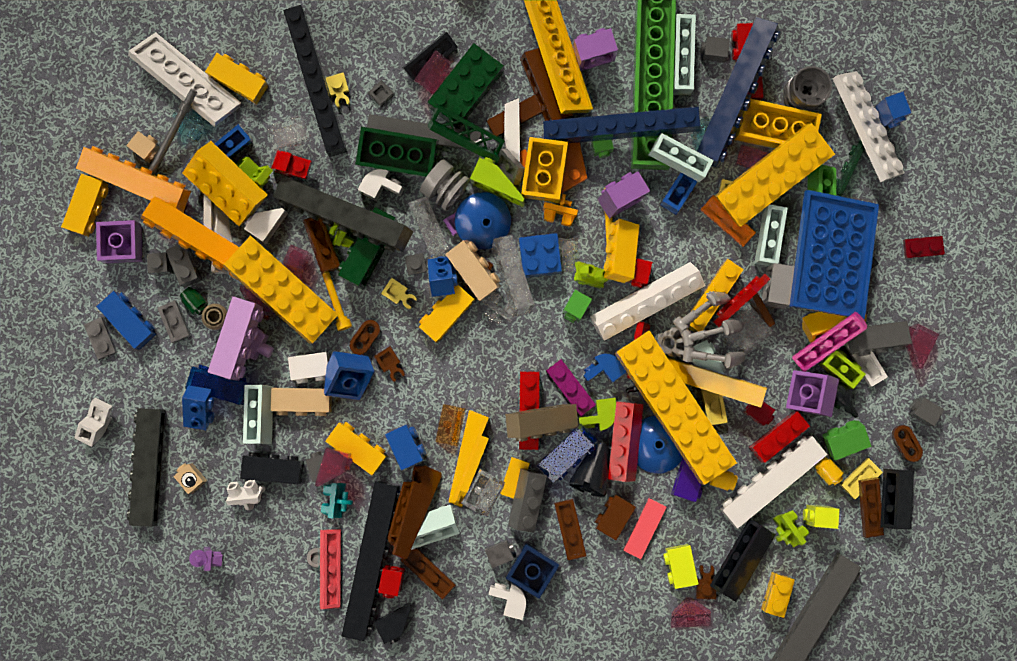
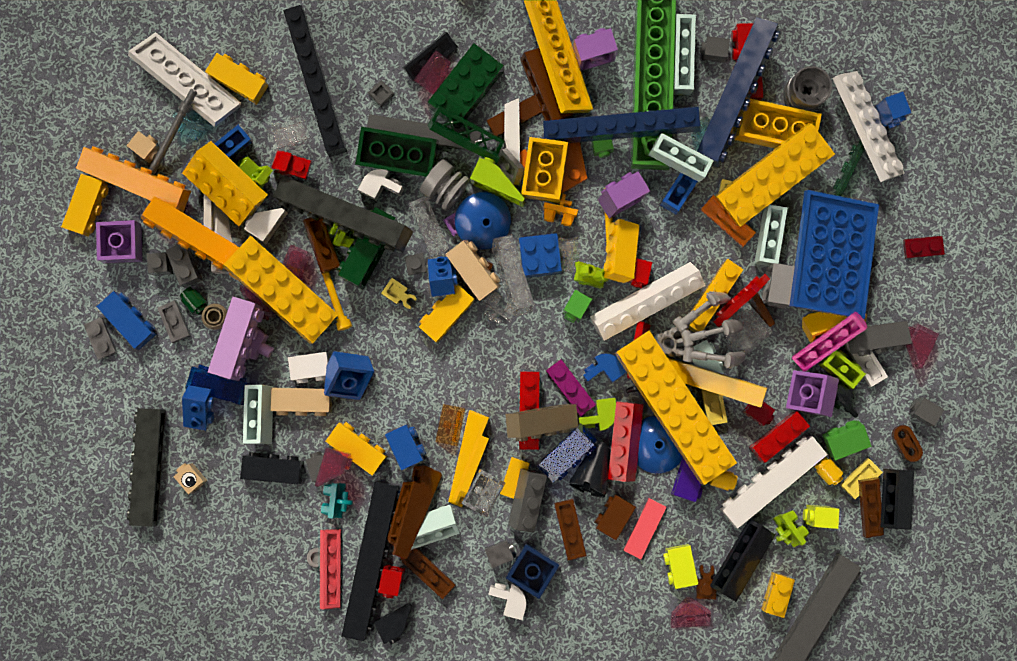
(95, 423): white brick -> none
(205, 558): medium lavender hips -> none
(246, 495): white hips -> none
(337, 87): light yellow plate -> none
(363, 336): reddish brown plate -> none
(388, 360): reddish brown plate -> none
(749, 156): clear pink plate -> none
(822, 180): bright green brick -> none

